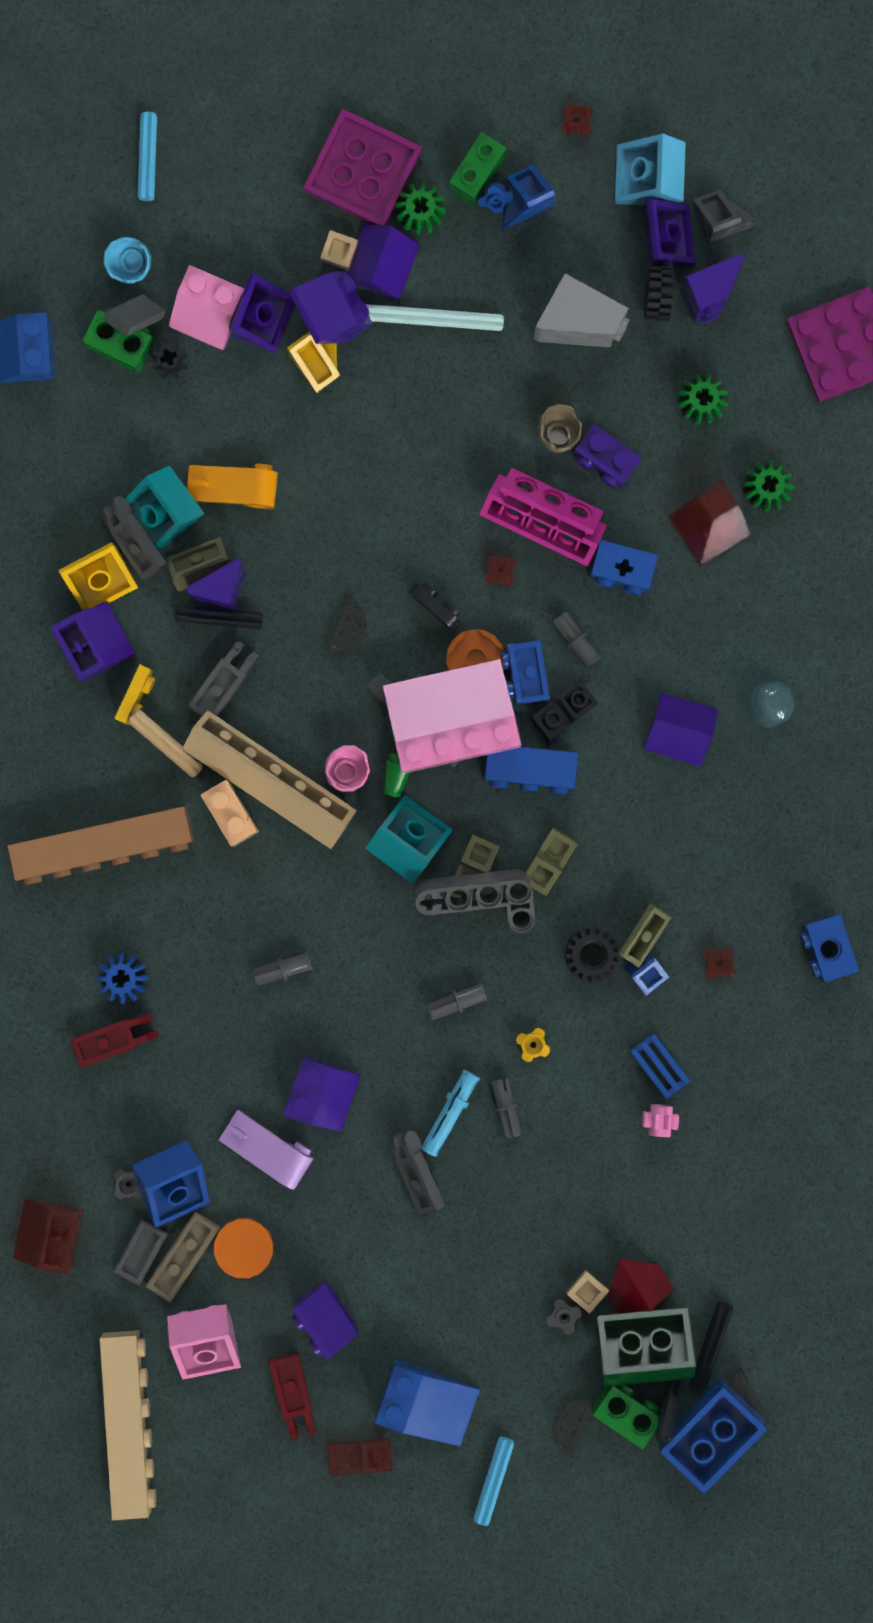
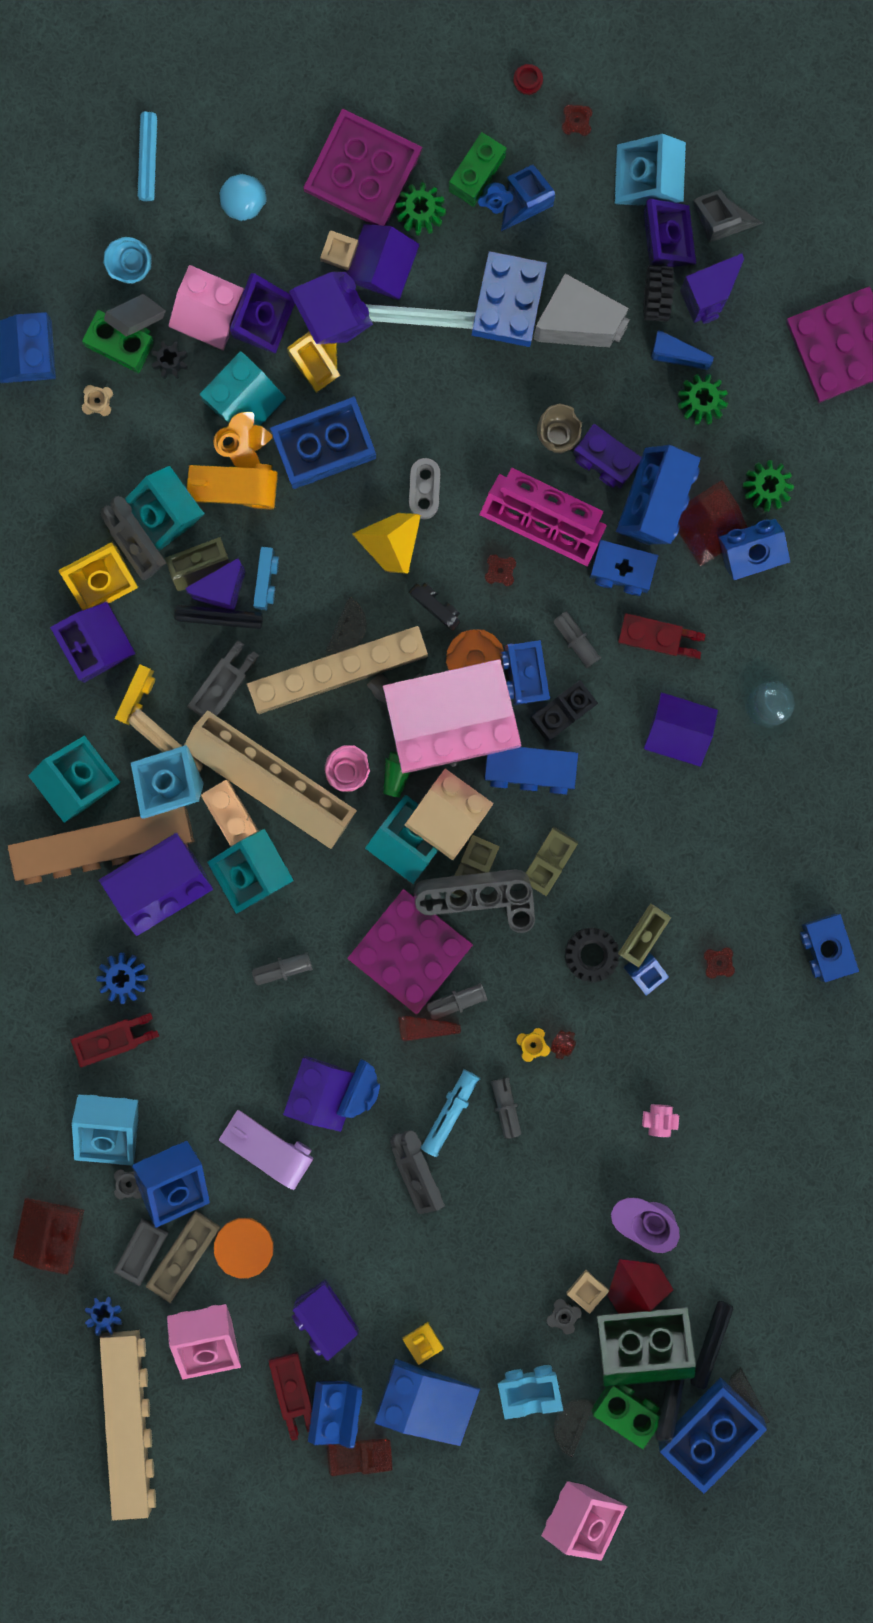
(73, 778): none -> teal slope
(91, 394): none -> tan plate
(105, 1129): none -> medium azure slope
(107, 1323): none -> blue gear
(156, 884): none -> dark purple slope
(166, 781): none -> medium azure slope
(242, 197): none -> medium azure hair
(242, 389): none -> teal slope
(246, 440): none -> light orange plate
(250, 871): none -> teal slope
(267, 566): none -> dark azure plate
(323, 443): none -> blue brick
(335, 1413): none -> blue bracket
(337, 670): none -> tan brick
(361, 1091): none -> blue tile
(391, 541): none -> yellow slope
(409, 952): none -> magenta plate
(419, 1028): none -> clear red slope
(423, 1343): none -> yellow tile
(424, 489): none -> light grey plate
(448, 814): none -> tan slope
(493, 1481): medium azure axle -> none
(509, 299): none -> plate
(528, 79): none -> dark red plate
(530, 1392): none -> medium azure cylinder
(563, 1044): none -> clear red plate
(583, 1521): none -> bright pink slope
(646, 1223): none -> medium lavender piece
(657, 636): none -> dark red hinge
(658, 495): none -> blue brick
(674, 351): none -> blue slope
(675, 1086): blue tile -> none
(769, 553): none -> blue brick

